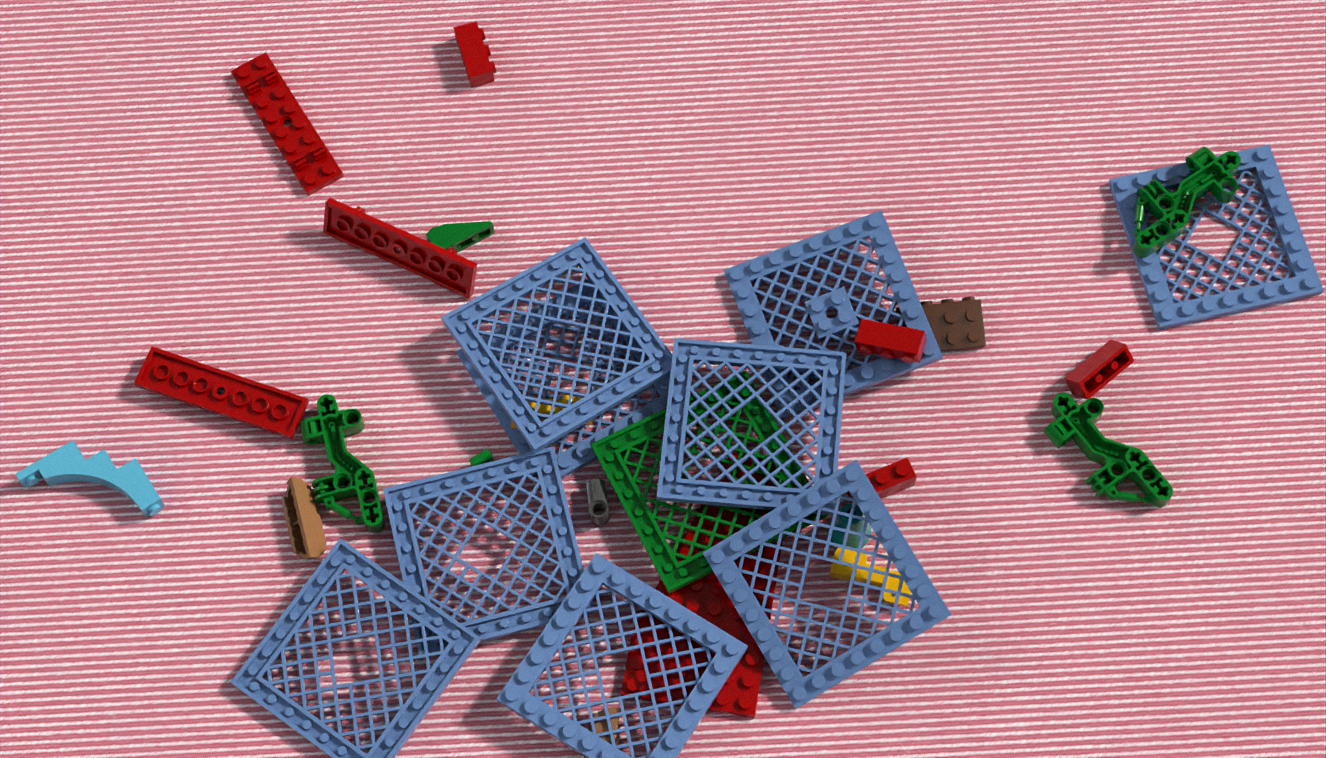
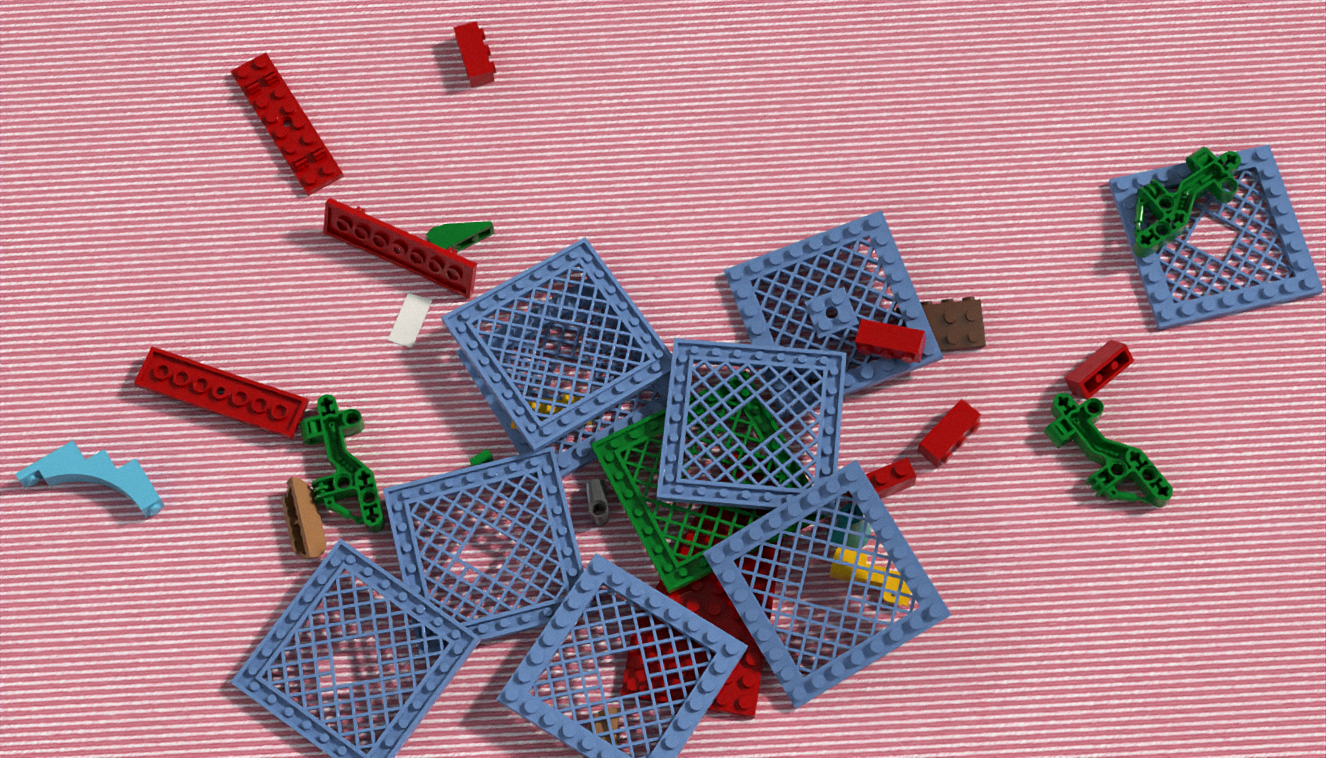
(410, 320): none -> white sticker
(950, 433): none -> red brick

